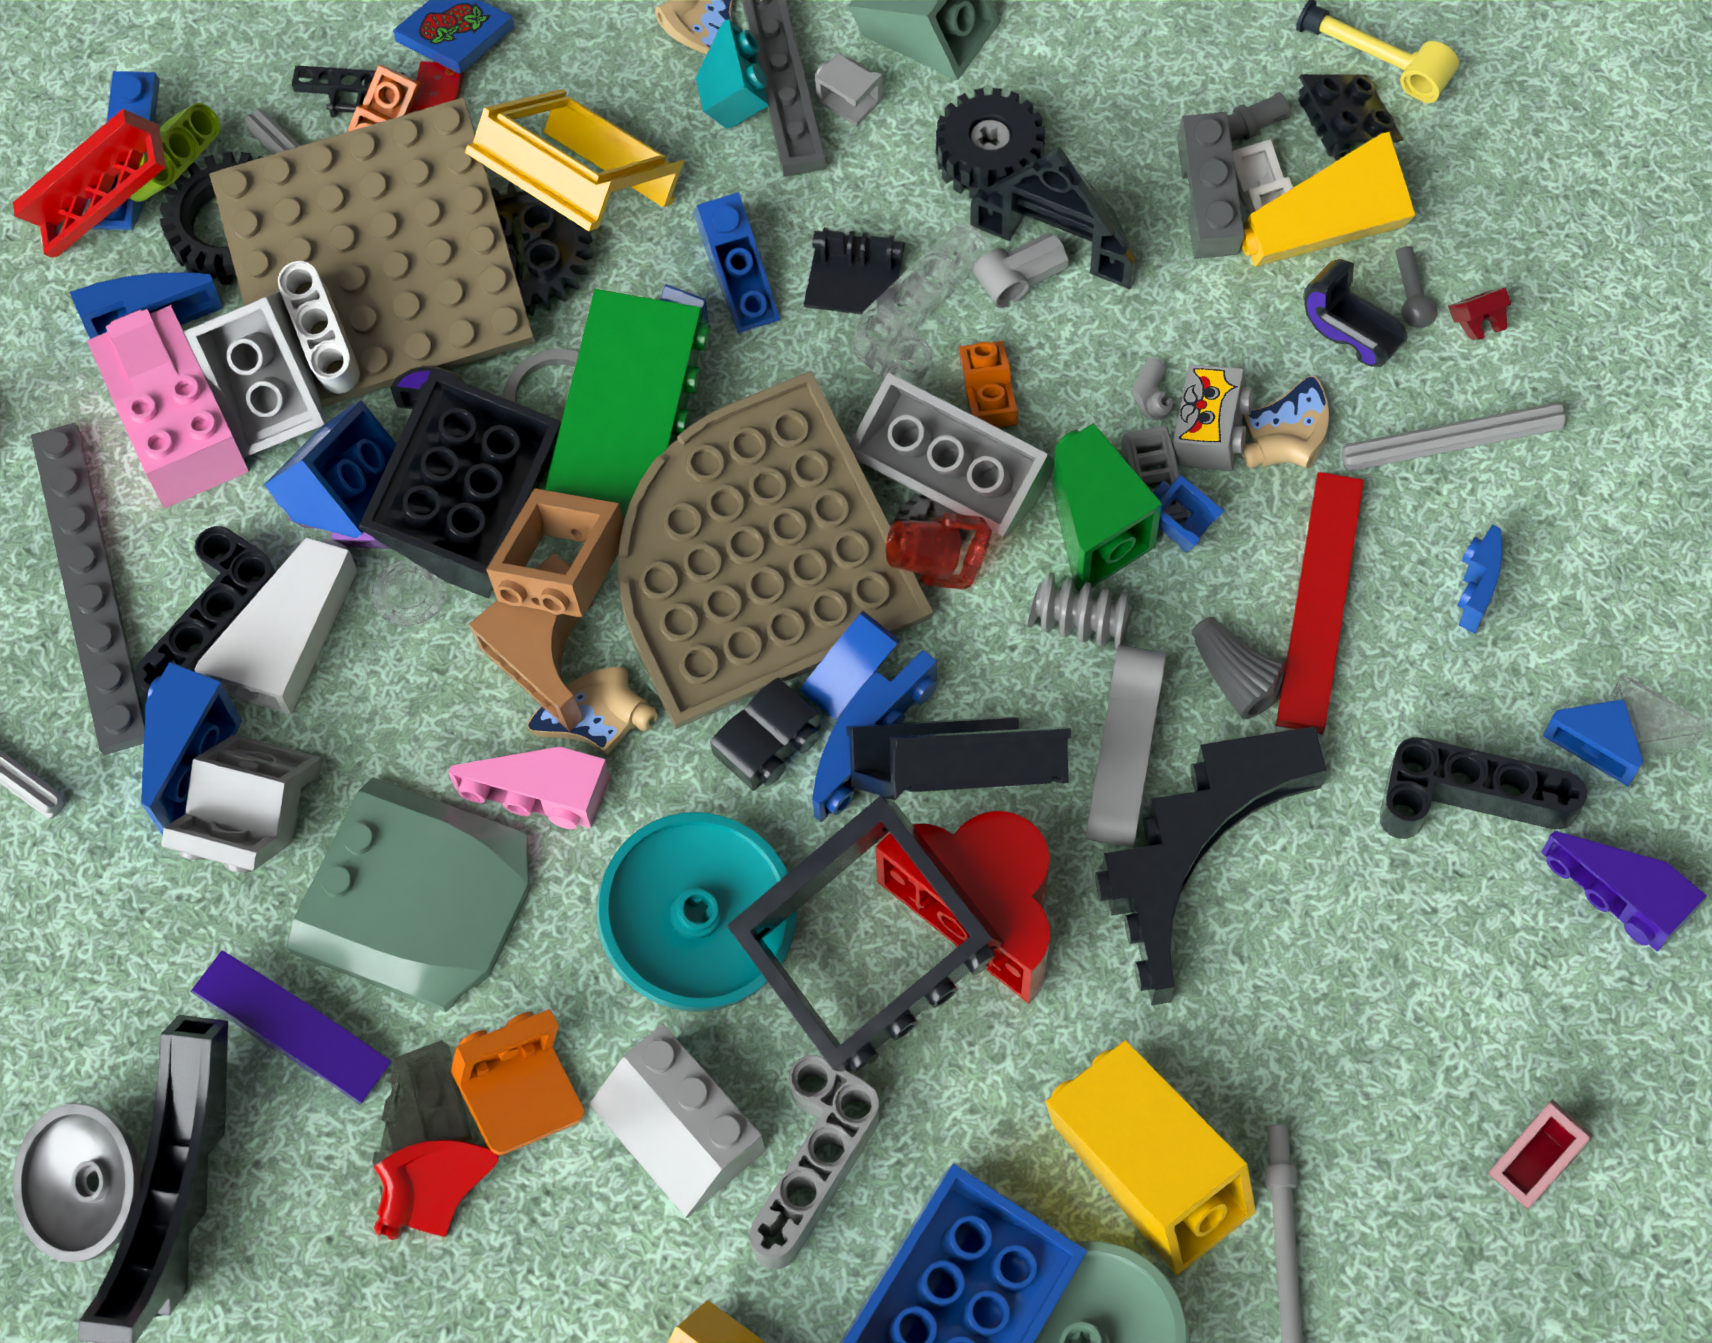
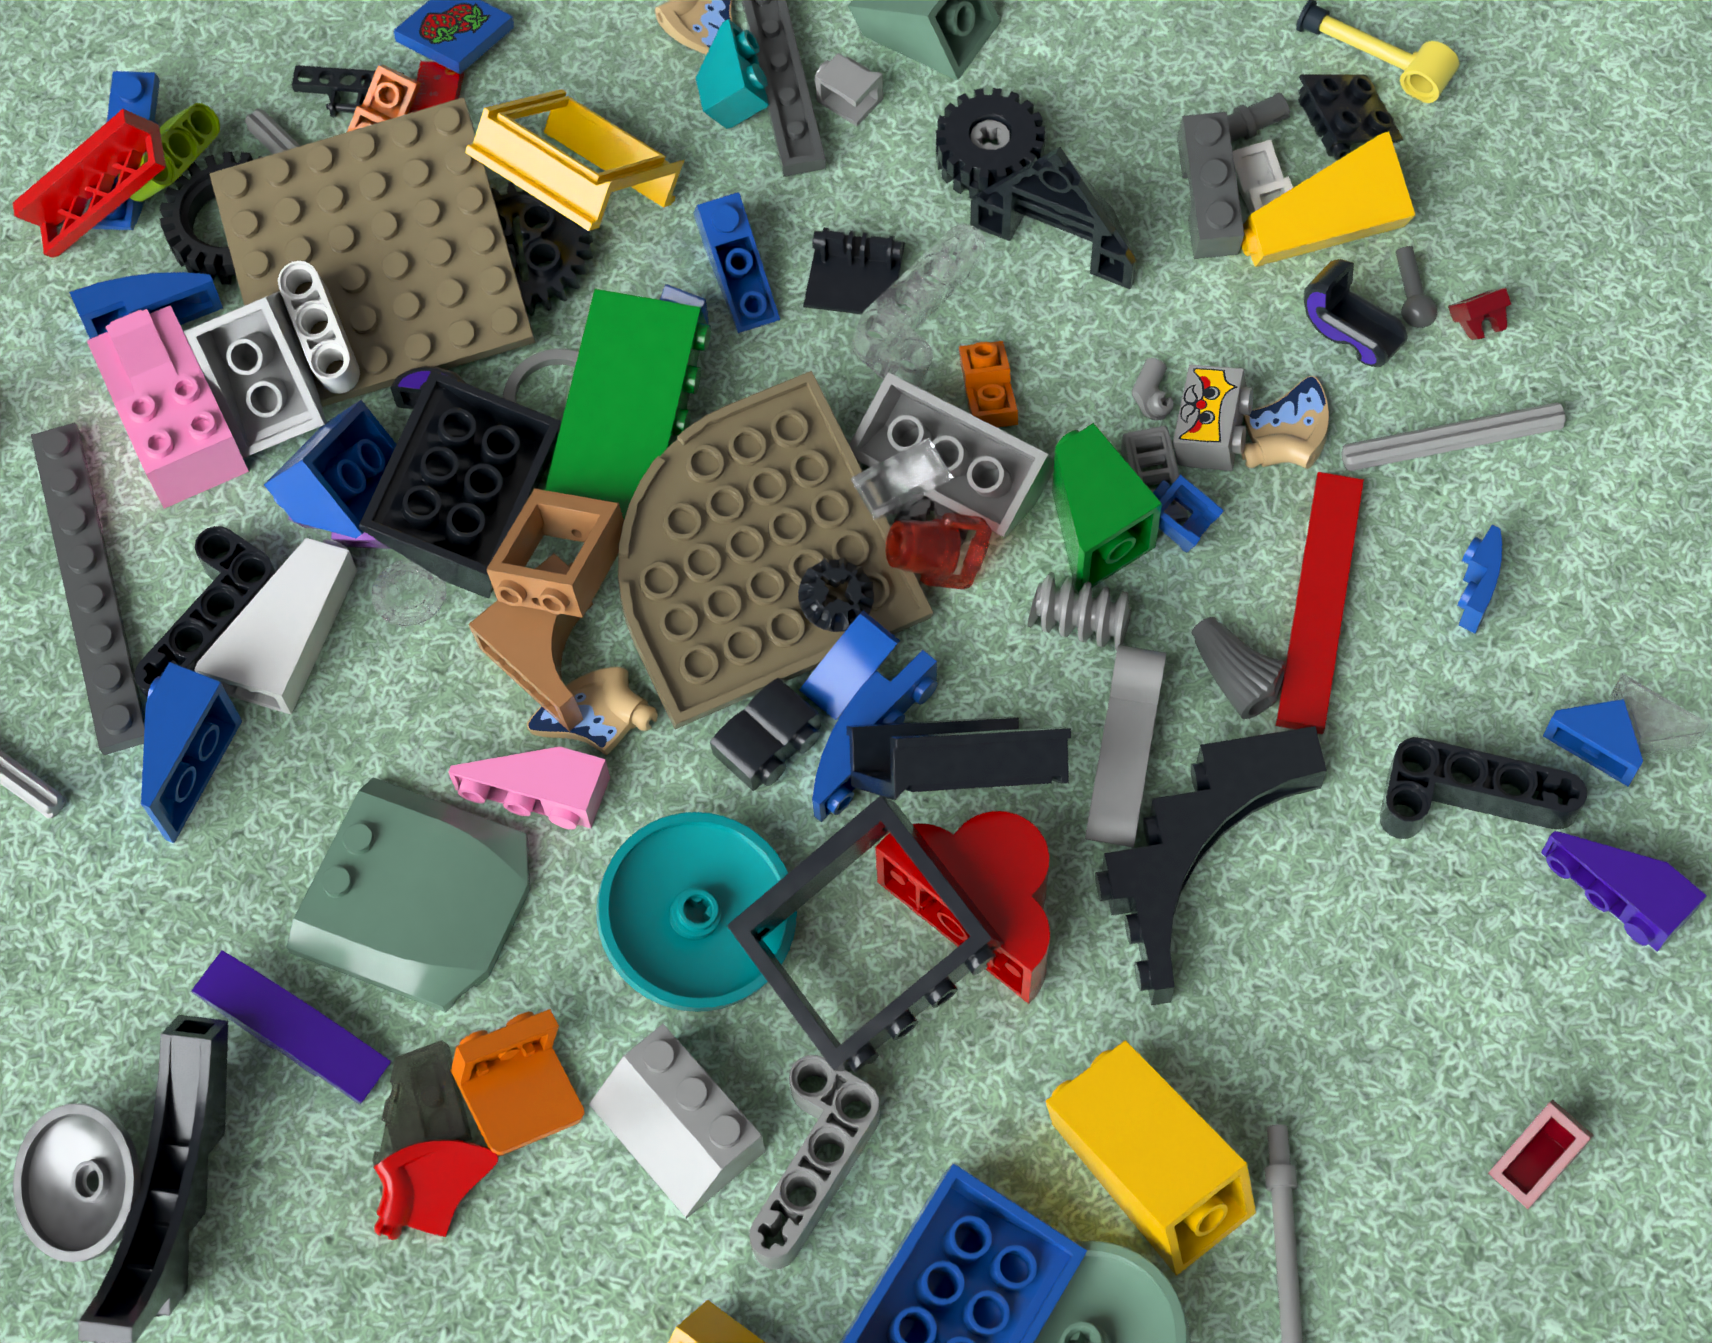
(241, 803): light grey bracket -> none
(839, 614): none -> black gear
(901, 479): none -> clear slope
(1011, 273): light grey piece -> none

